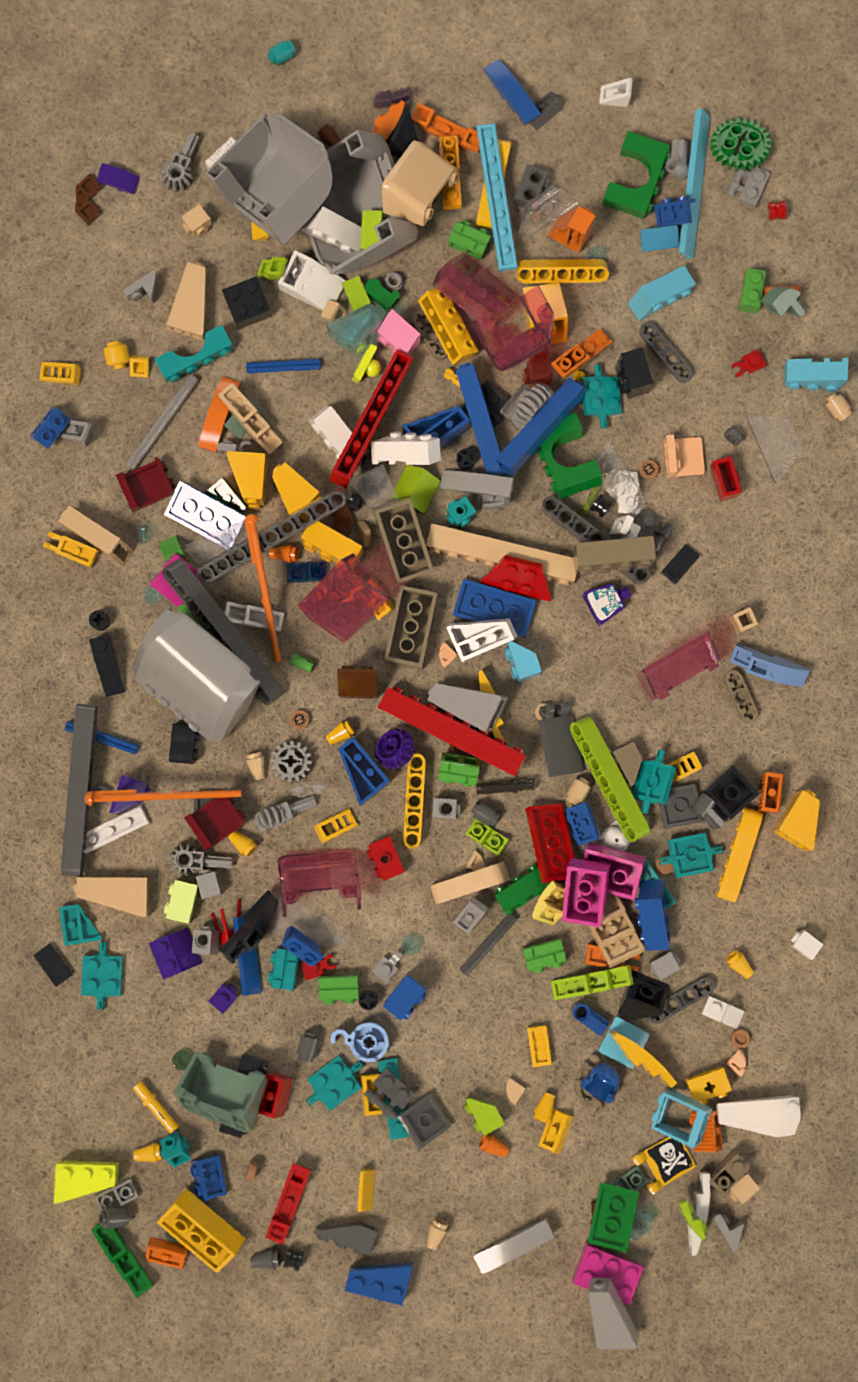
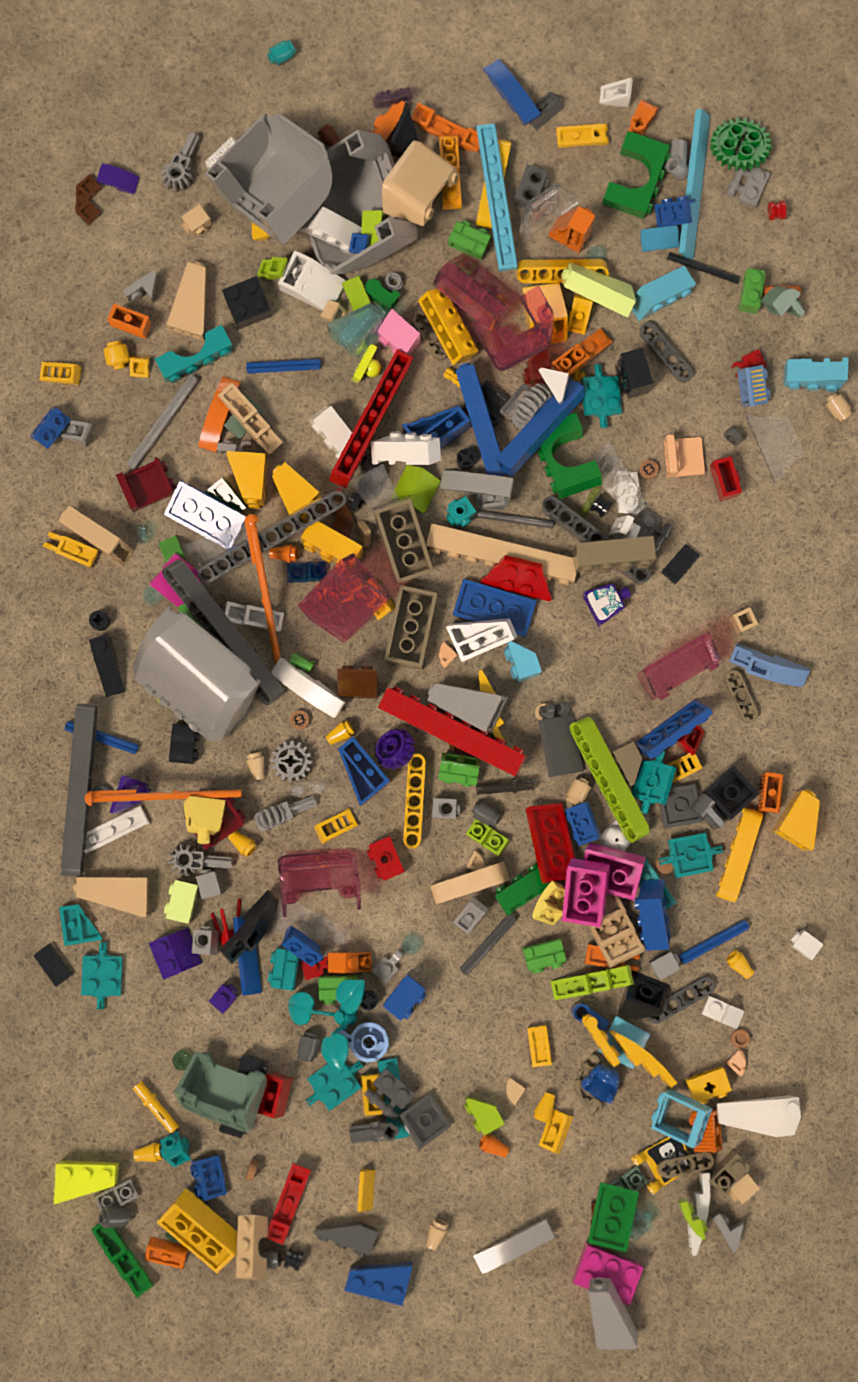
(129, 321): none -> orange brick
(203, 816): none -> light yellow torso
(249, 1262): none -> tan arch
(308, 688): none -> white slope
(349, 962): none -> orange slope
(349, 995): none -> teal plant
(359, 243): none -> blue tile
(373, 1132): none -> dark grey piece
(515, 519): none -> flat silver bar
(556, 382): none -> white slope
(579, 314): none -> yellow slope
(581, 135): none -> yellow plate
(600, 288): none -> yellowish green slope
(601, 1039): none -> yellow plate
(643, 117): none -> orange piece
(672, 1172): none -> dark tan beam
(673, 728): none -> blue plate
(690, 742): none -> red slope
(703, 268): none -> black bar
(714, 941): none -> blue axle
(753, 386): none -> medium blue slope

